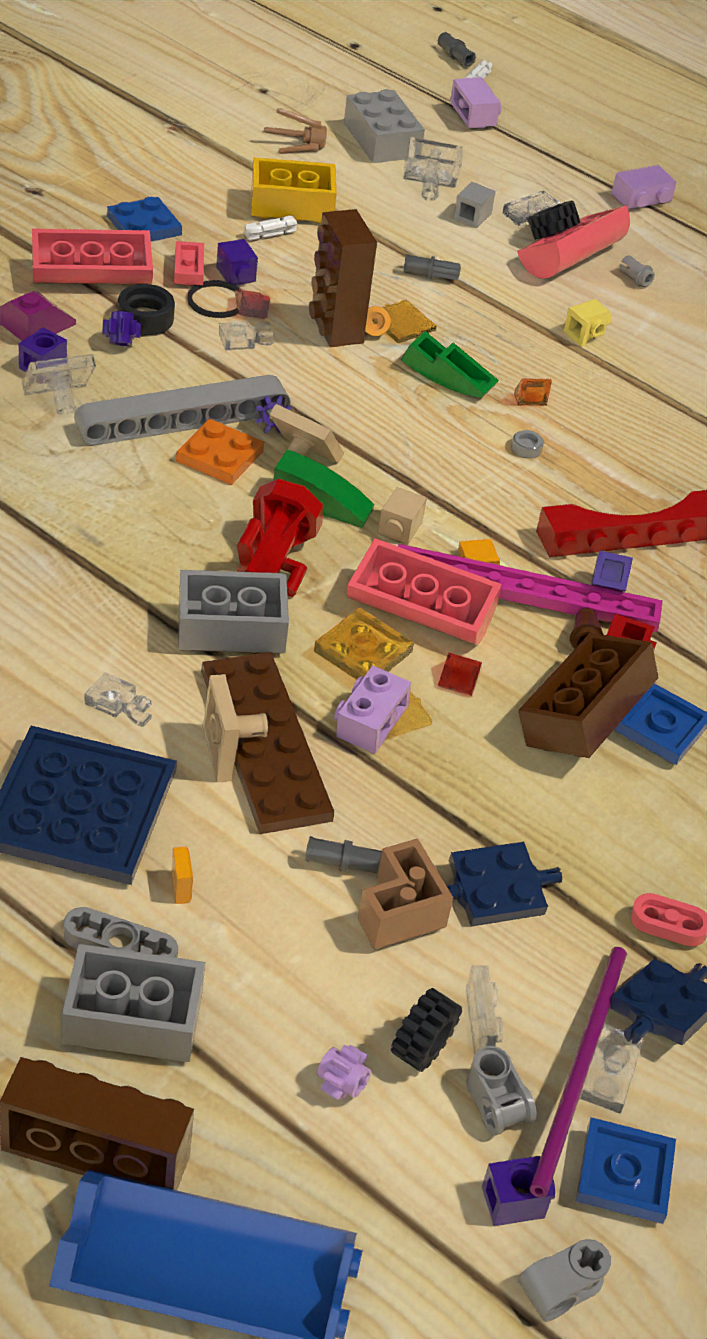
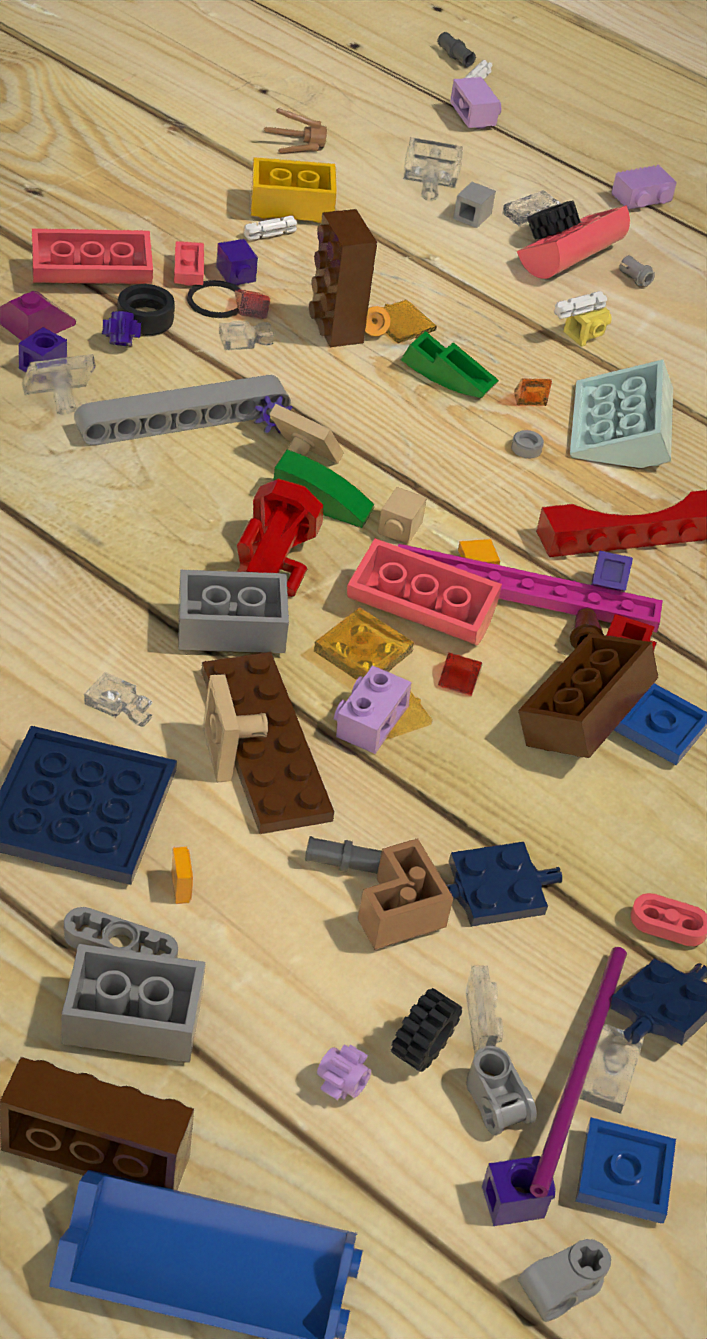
(147, 215): blue plate -> none
(220, 451): orange plate -> none
(381, 124): light grey brick -> none
(432, 267): dark grey axle -> none
(580, 305): none -> white axle
(624, 417): none -> light aqua slope

